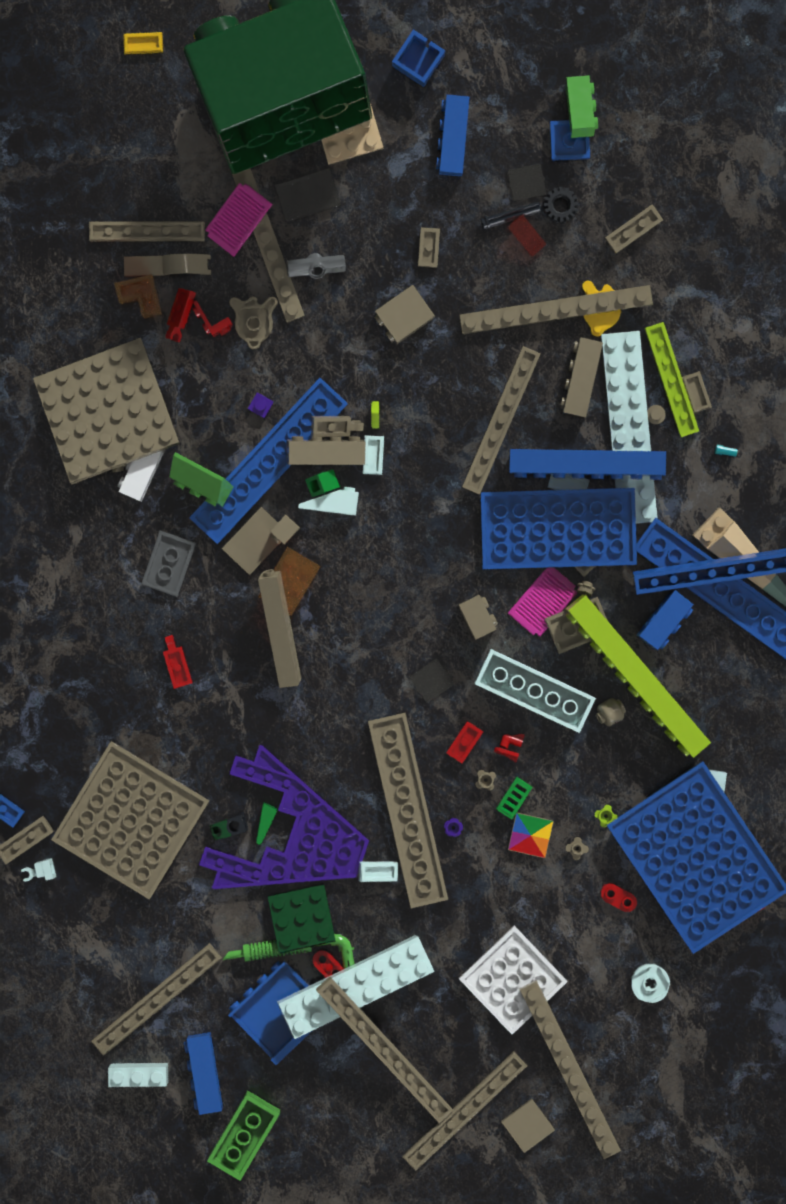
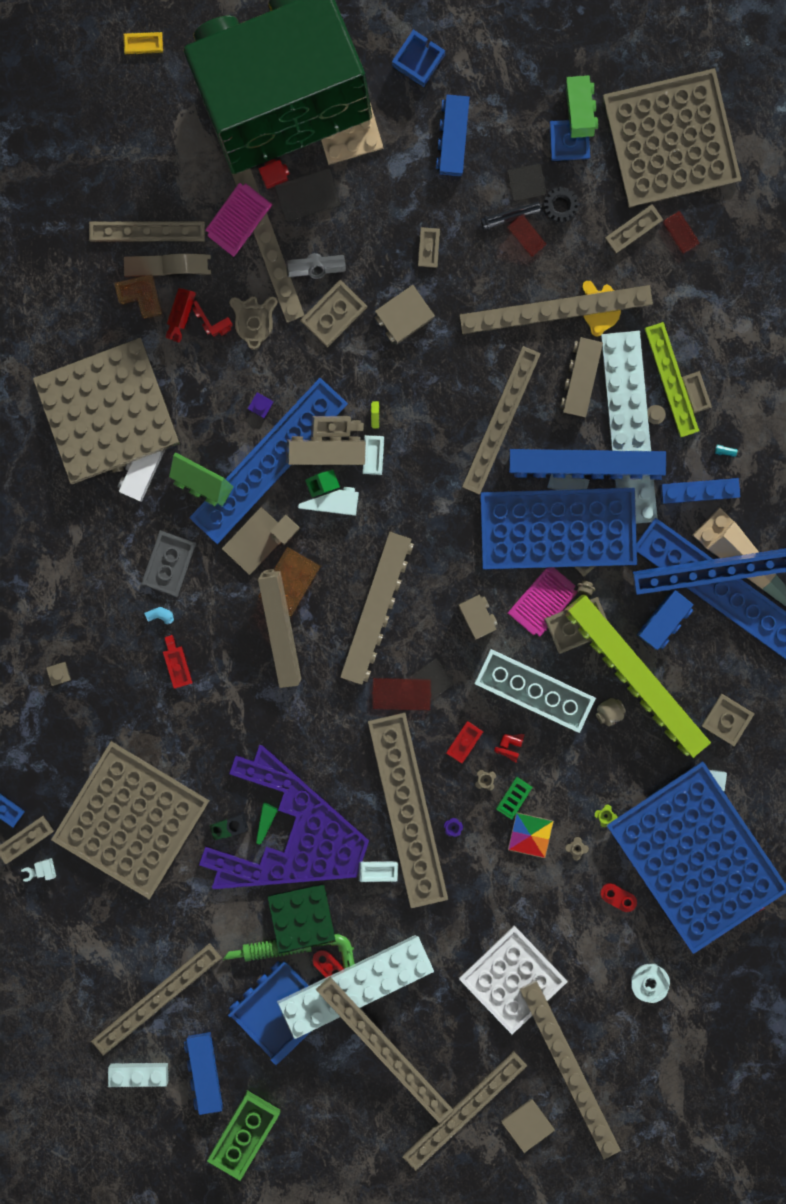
(58, 673): none -> dark tan plate
(160, 613): none -> medium azure arm
(274, 173): none -> red brick
(334, 313): none -> dark tan tile
(376, 607): none -> dark tan brick
(401, 694): none -> clear red piece
(671, 138): none -> dark tan plate
(681, 232): none -> clear red tile
(700, 491): none -> blue brick
(727, 719): none -> dark tan plate

